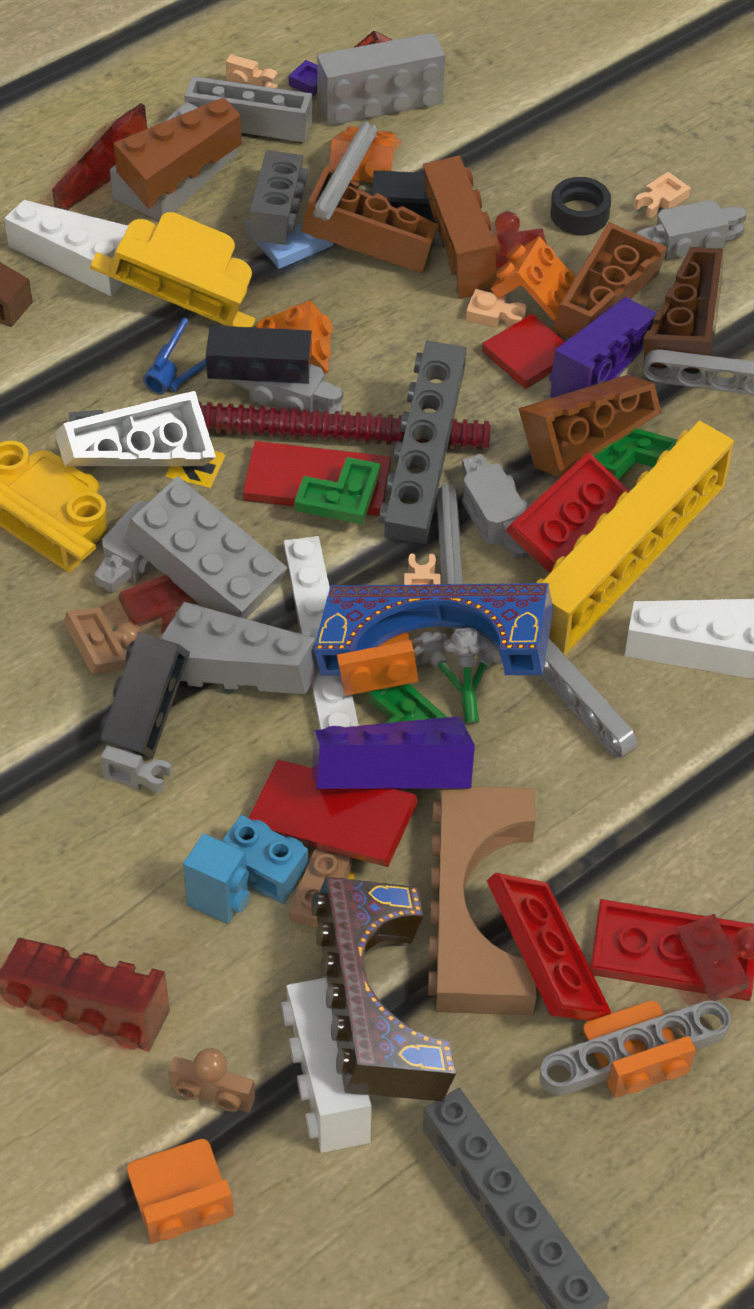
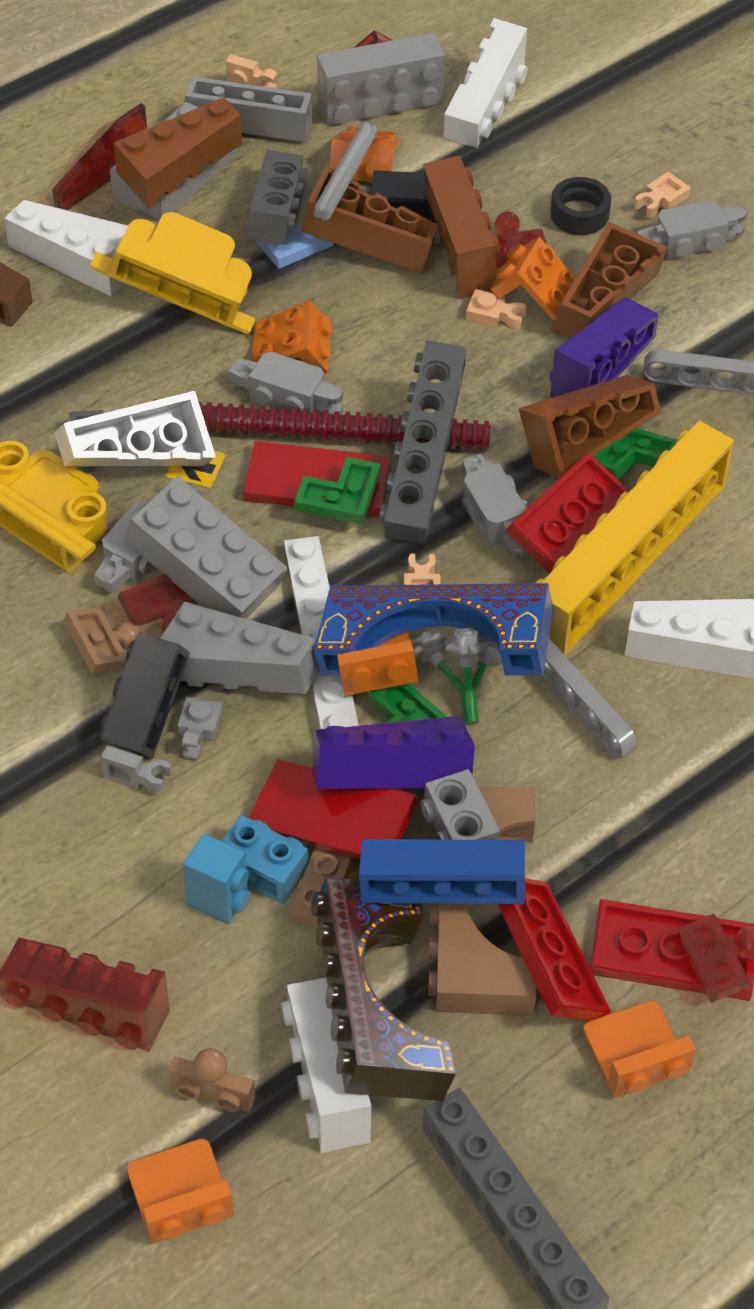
(163, 372): blue plant -> none
(198, 722): none -> light grey plate
(259, 354): black brick -> none
(305, 78): dark purple plate -> none
(442, 871): none -> blue brick
(449, 536): light grey axle -> none
(468, 813): none -> light grey brick
(487, 85): none -> white wedge
(524, 350): red tile -> none
(613, 1048): light grey beam -> none
(690, 307): reddish brown wedge -> none

